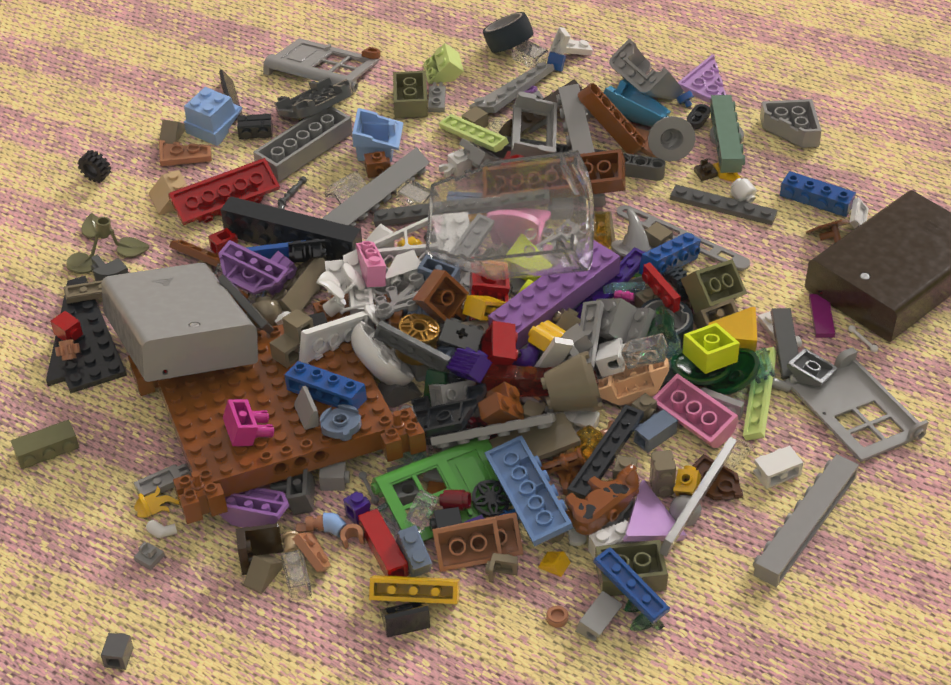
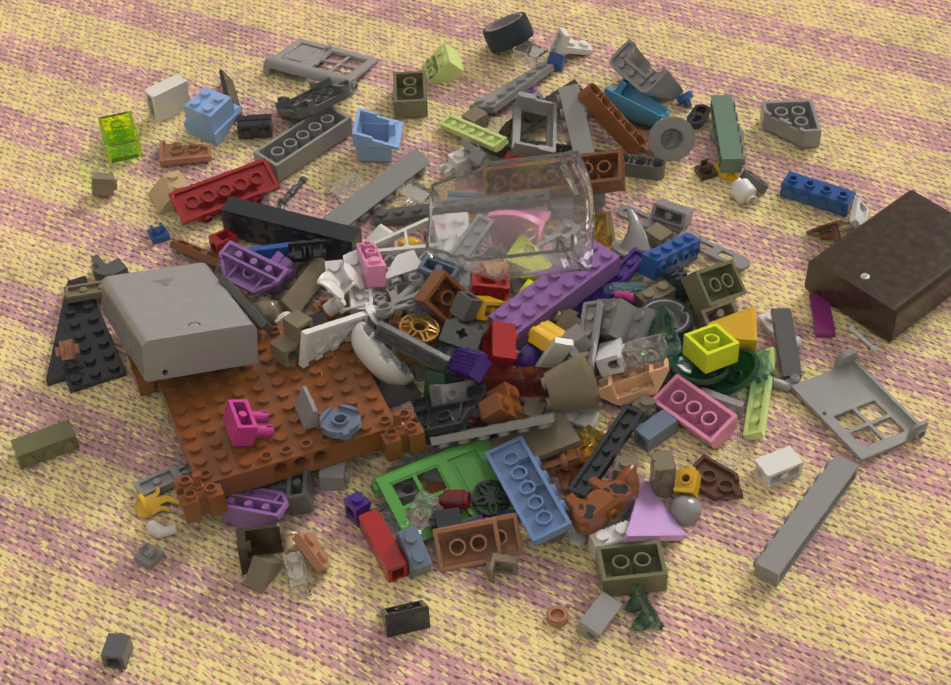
(66, 326): red brick -> none
(94, 166): black tyre -> none
(101, 228): olive plant -> none
(103, 184): none -> dark tan brick
(120, 137): none -> clear neon green brick
(158, 234): none -> blue tile
(167, 98): none -> white brick
(171, 131): dark tan slope -> none
(325, 385): blue brick -> none
(333, 524): nougat piece -> none
(371, 53): dark orange tile -> none
(374, 499): light grey hinge -> none
(376, 163): dark orange brick -> none
(414, 589): yellow brick -> none
(436, 99): light grey hinge -> none
(465, 306): none -> dark grey brick
(555, 562): yellow slope -> none
(631, 585): blue tile -> none
(661, 287): red plate -> none
(672, 213): none -> light grey brick
(697, 497): tile -> none
(704, 80): lavender tile -> none
(723, 204): dark grey plate -> none
(758, 183): none -> dark grey beam
(811, 368): dark grey slope -> none

